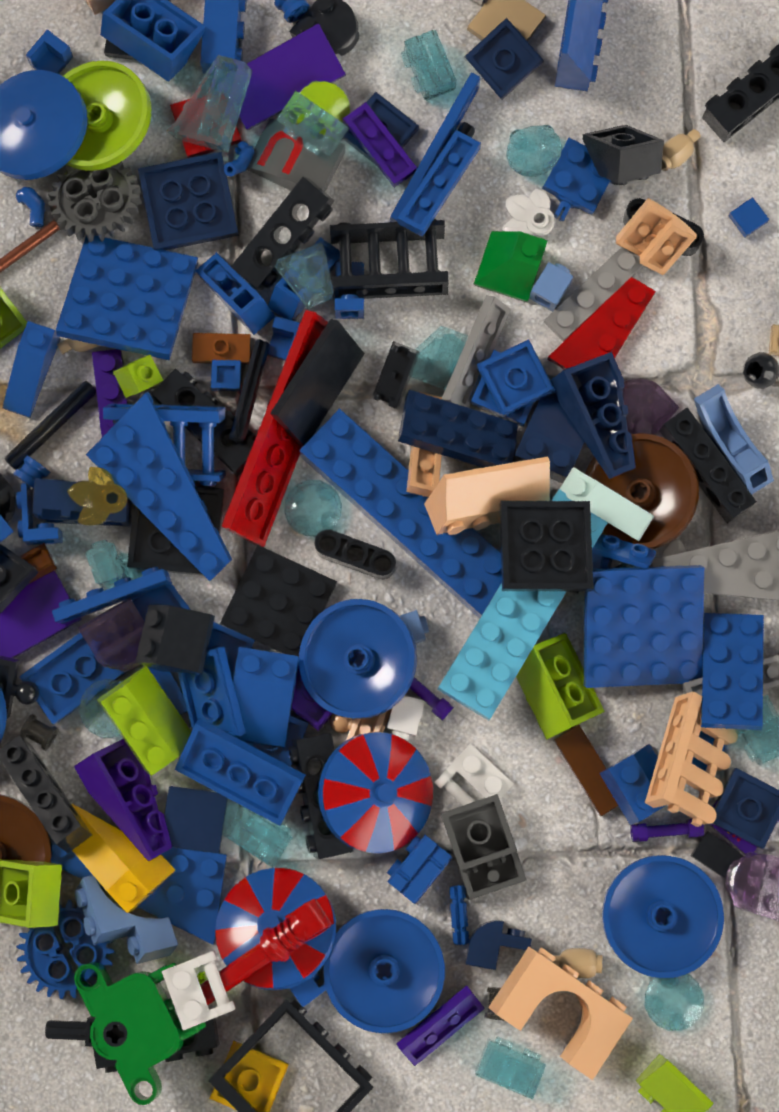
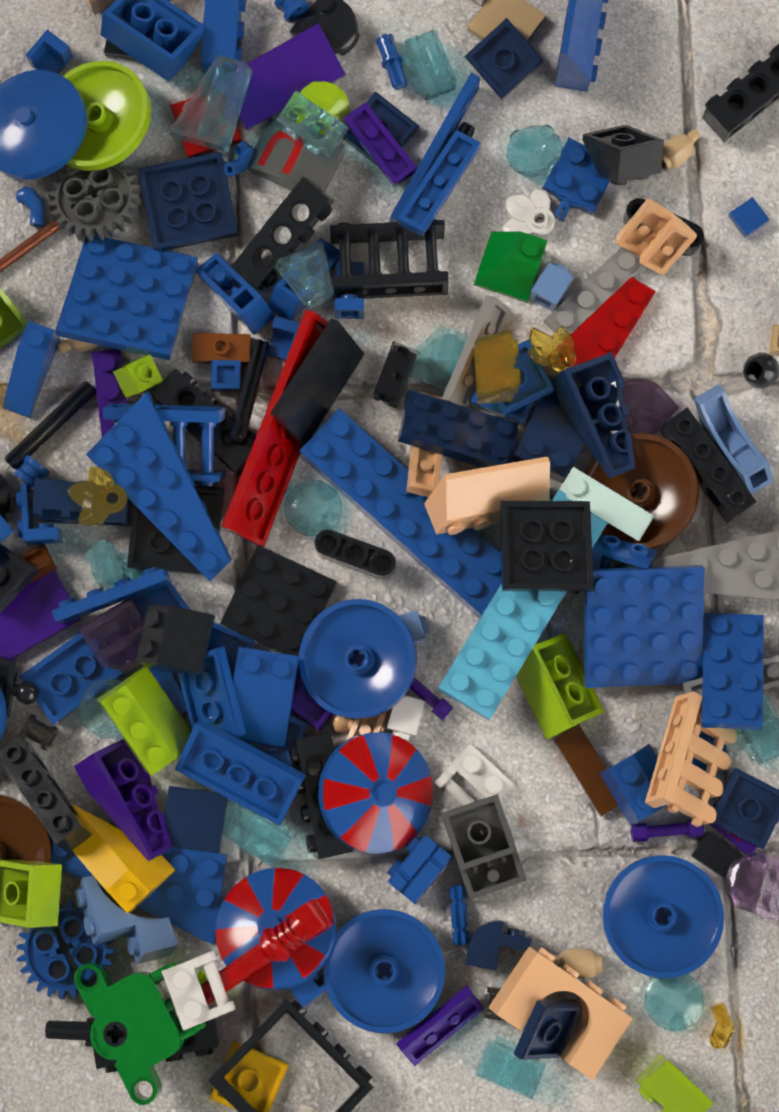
(392, 61): none -> blue axle
(494, 368): none -> clear yellow slope
(547, 1029): none -> dark blue tile
(552, 350): none -> clear yellow plate
(723, 1028): none -> clear yellow arm

